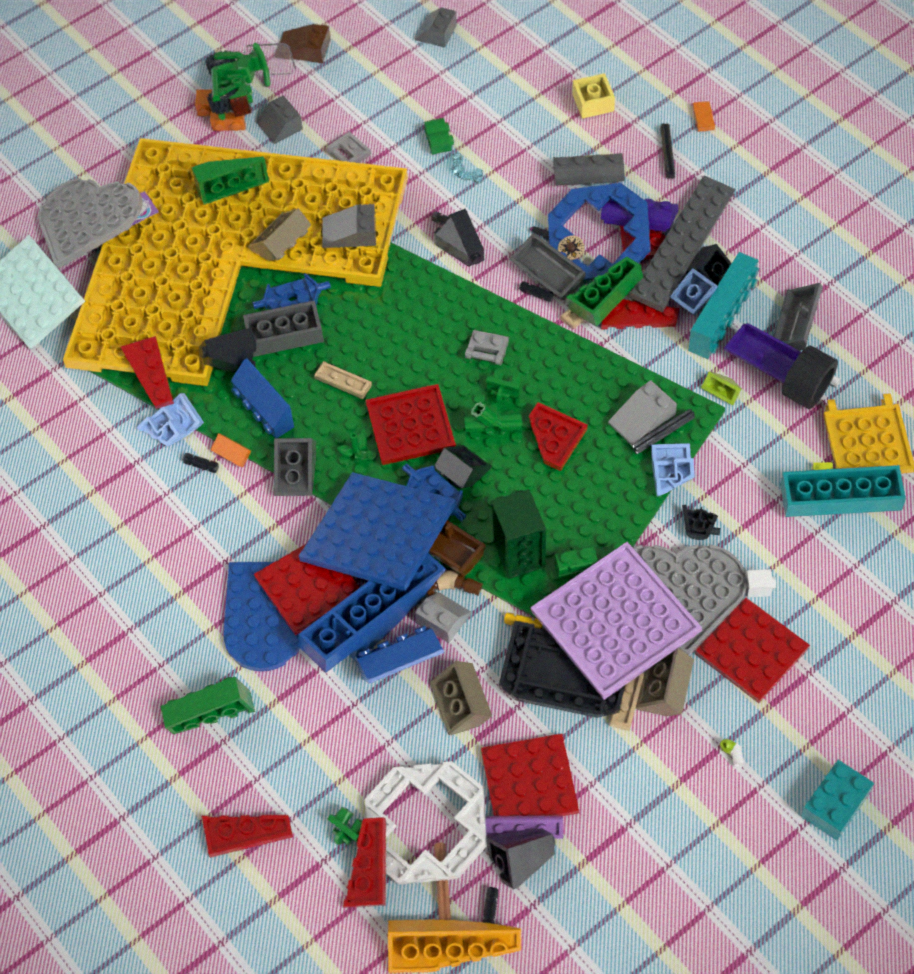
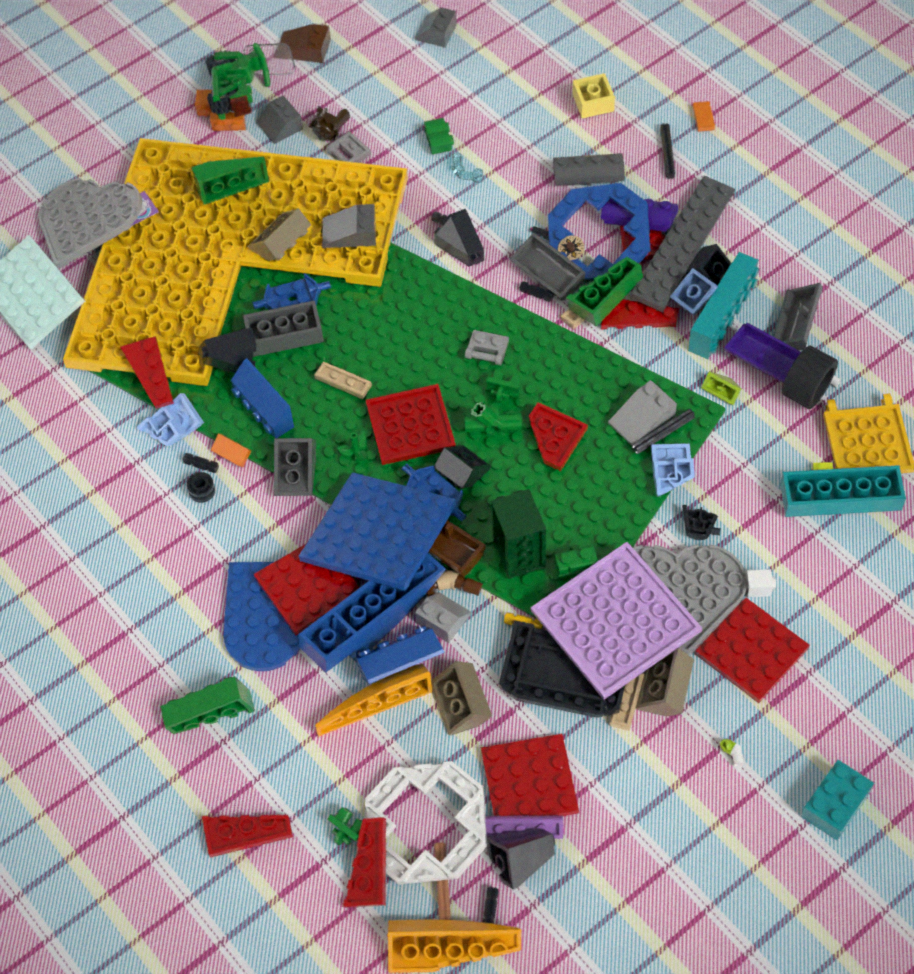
(201, 494): none -> black wheel
(327, 125): none -> dark brown hat
(378, 697): none -> light orange wedge

